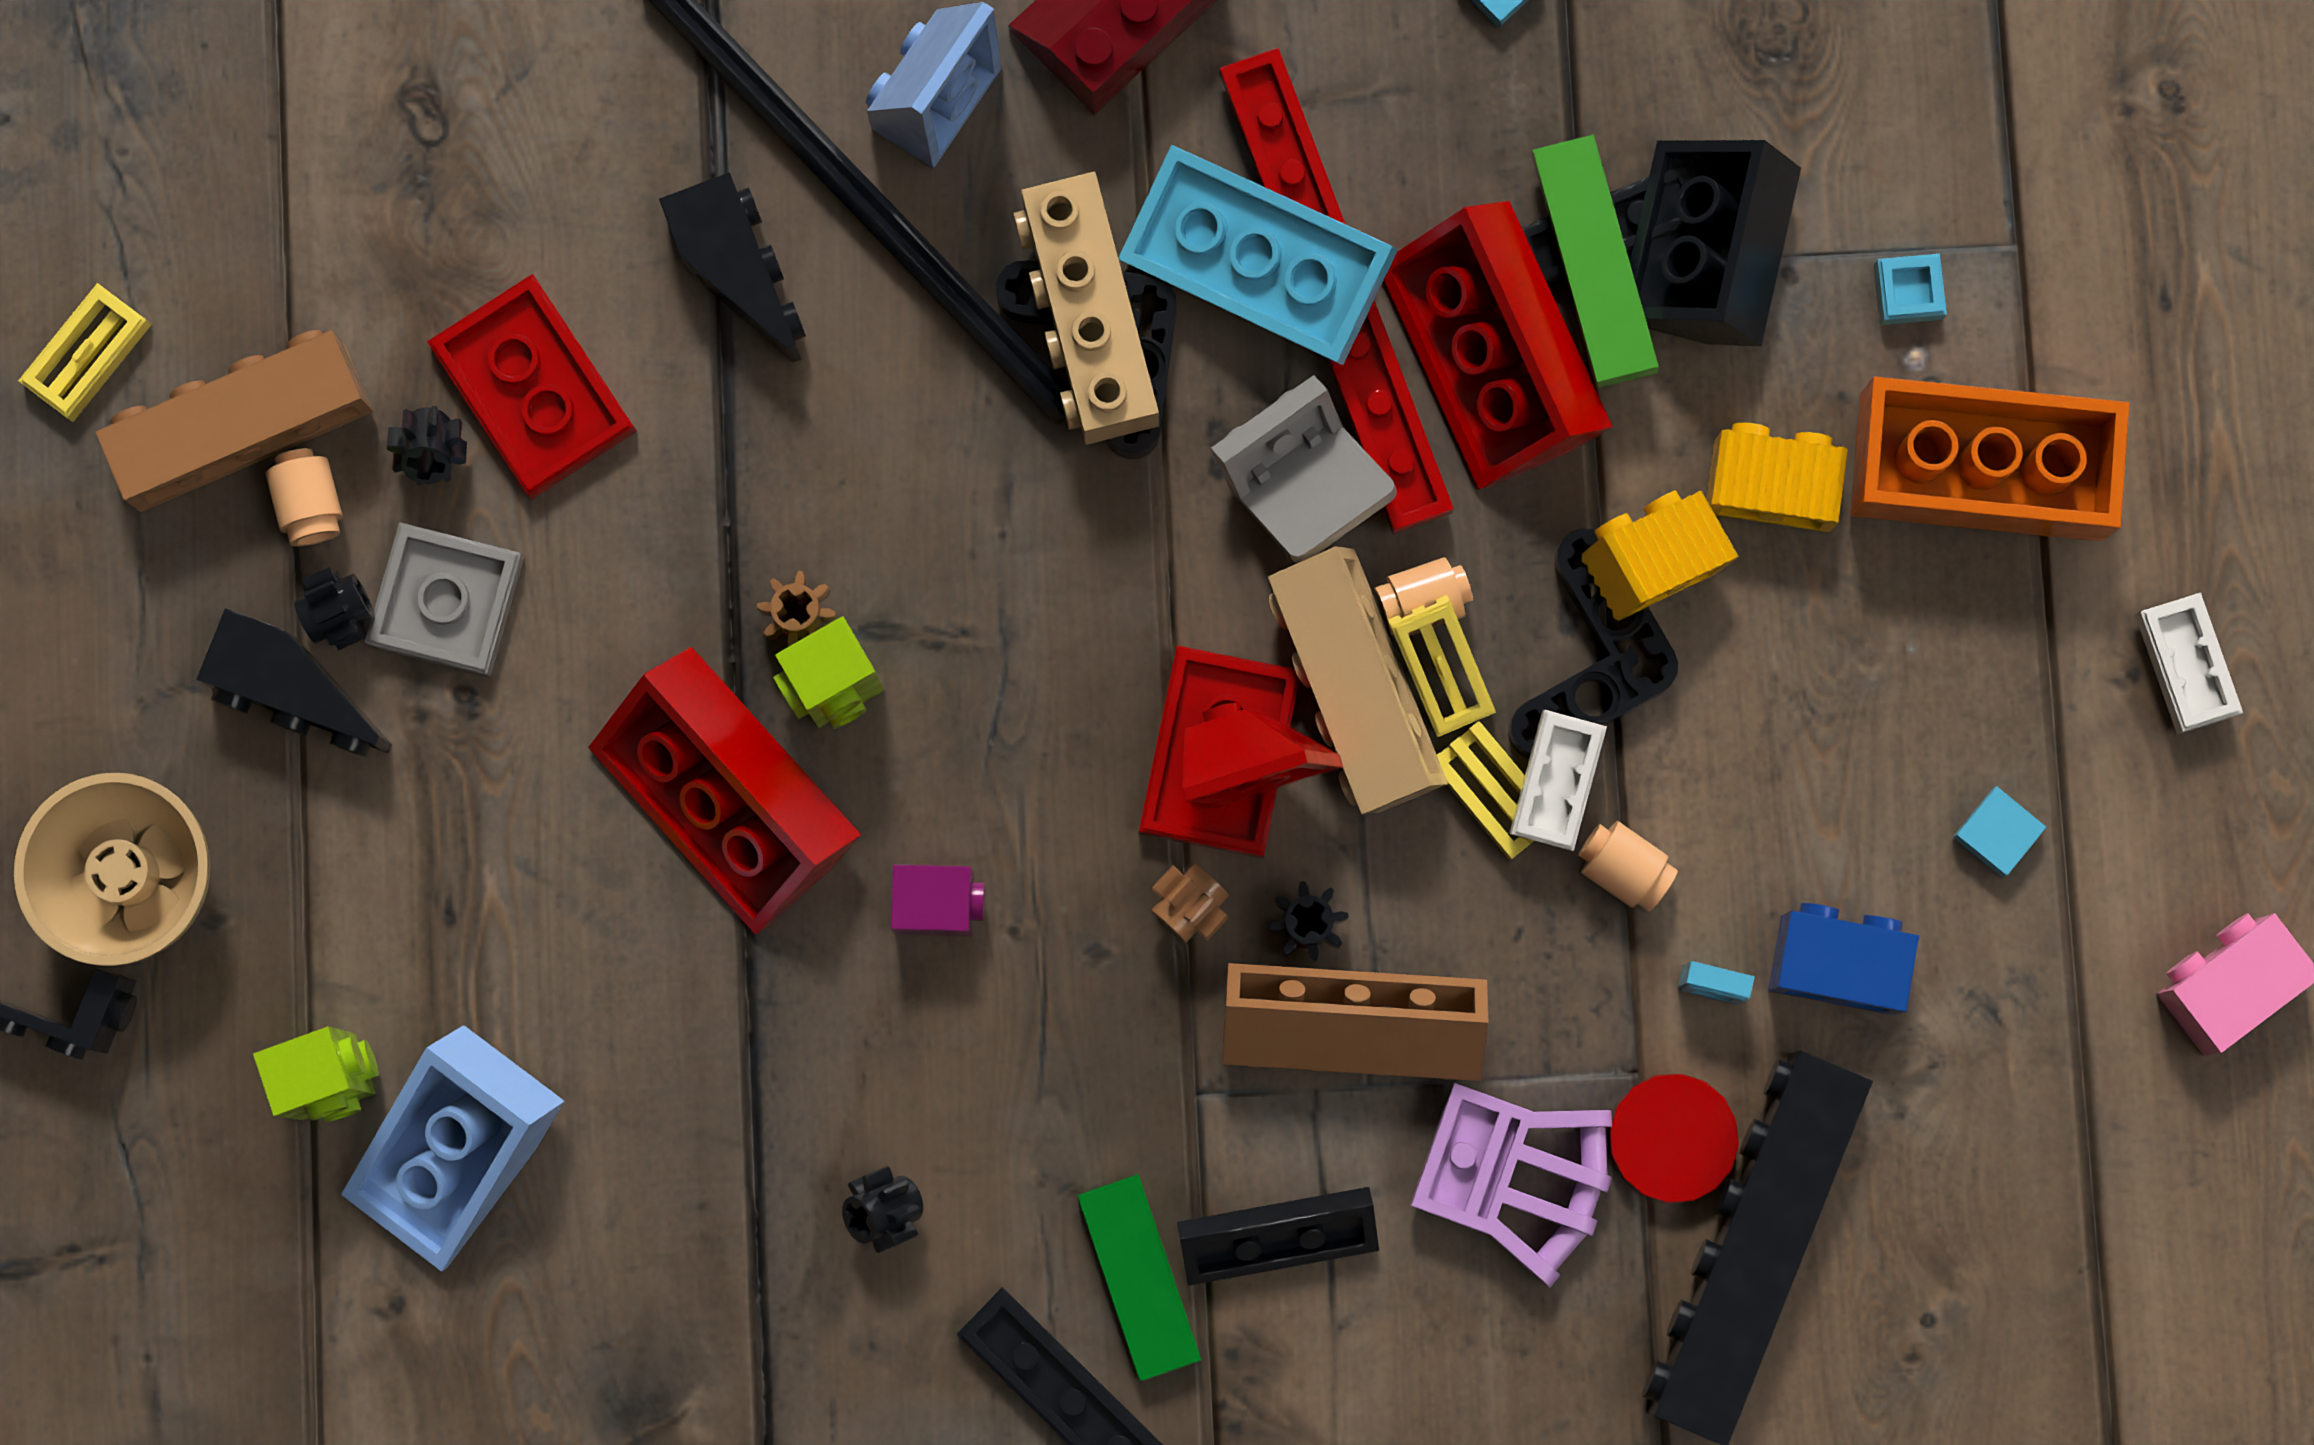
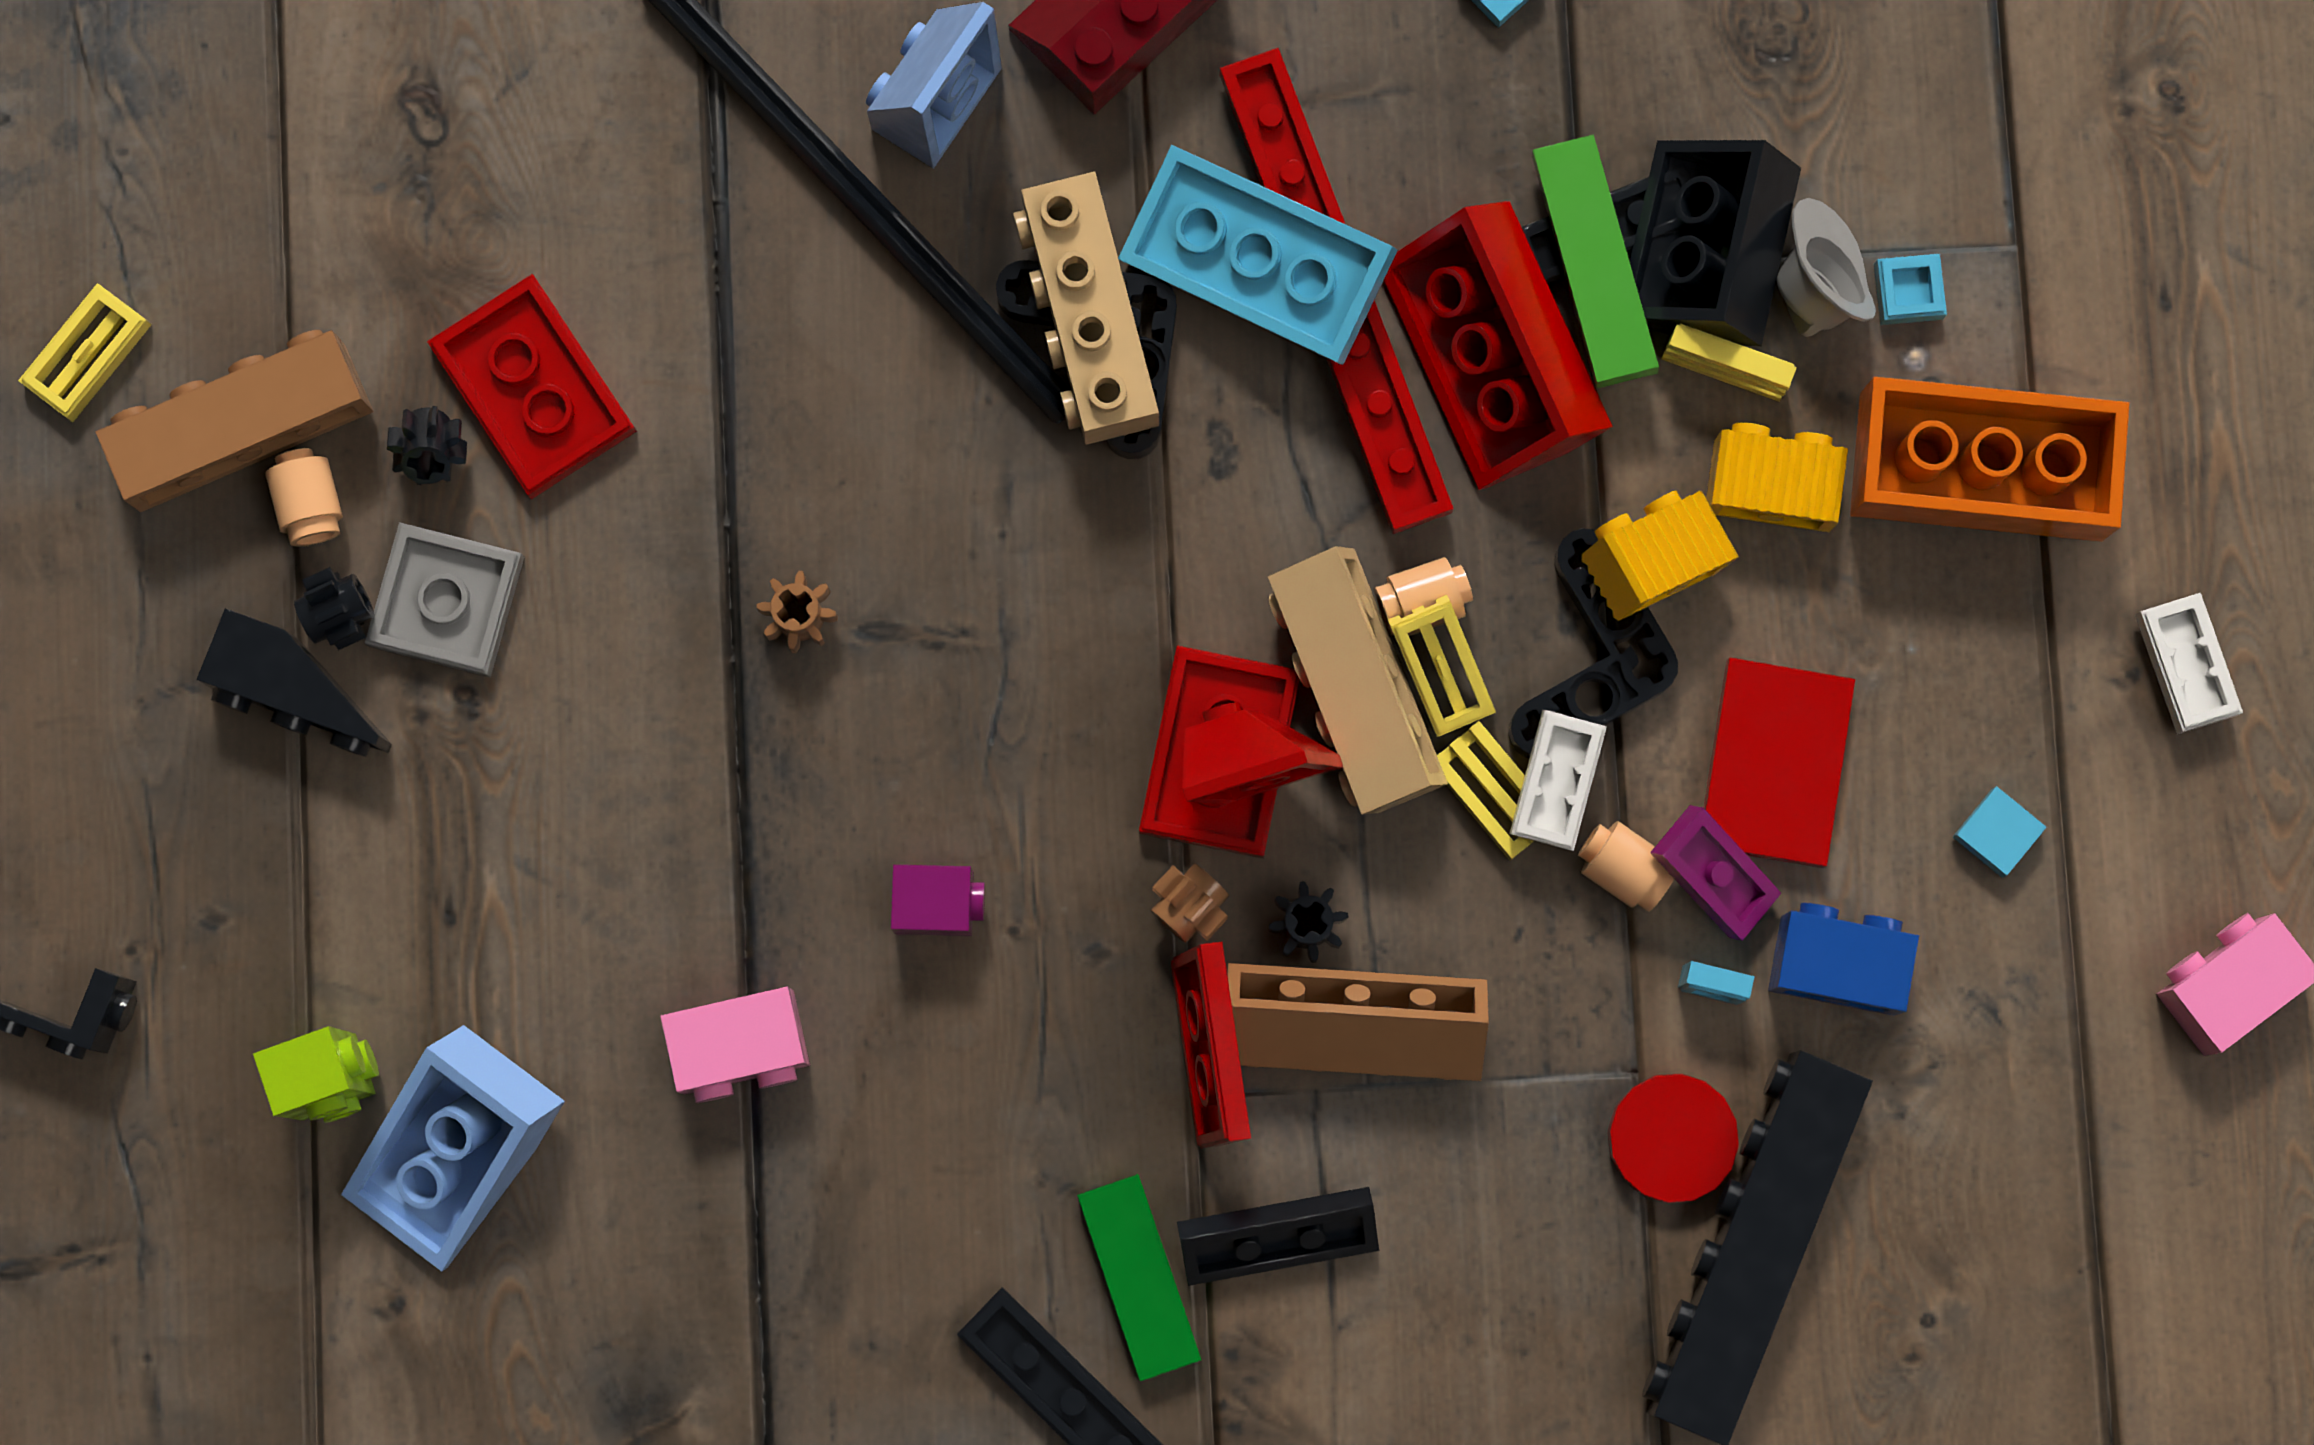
(79, 860): tan piece -> none
(721, 252): black slope -> none
(722, 789): red slope -> none
(735, 1043): none -> bright pink brick
(827, 676): lime brick -> none
(882, 1209): black gear -> none
(1210, 1046): none -> red tile
(1302, 472): light grey bracket -> none
(1474, 1162): lavender plate -> none
(1715, 872): none -> magenta plate
(1729, 362): none -> light yellow tile
(1779, 759): none -> red tile
(1824, 272): none -> light grey piece

